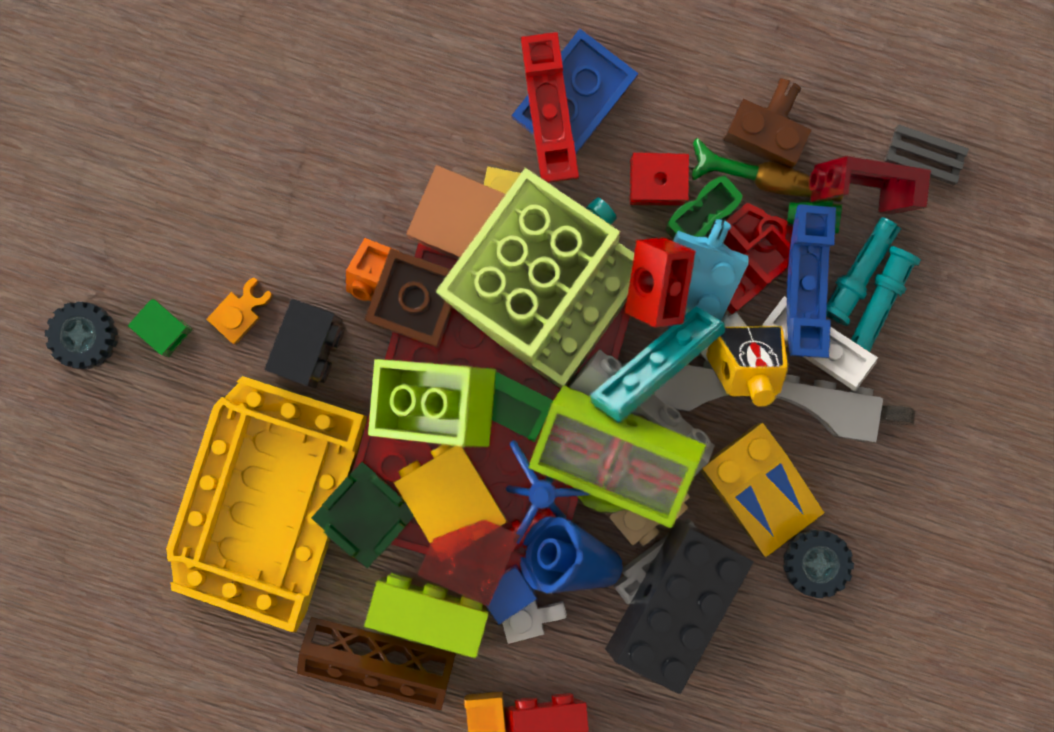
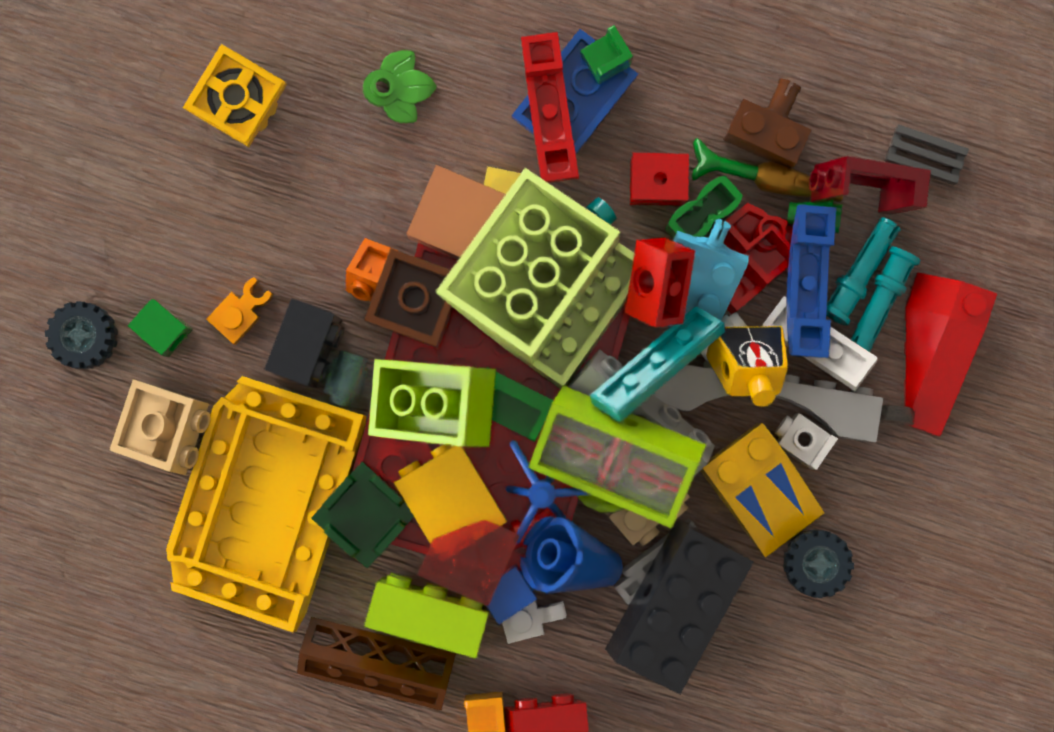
(160, 427): none -> tan plate
(236, 97): none -> yellow piece
(346, 379): none -> clear light blue brick
(404, 86): none -> bright green plate
(607, 55): none -> green panel
(812, 454): none -> white brick
(942, 336): none -> red wedge

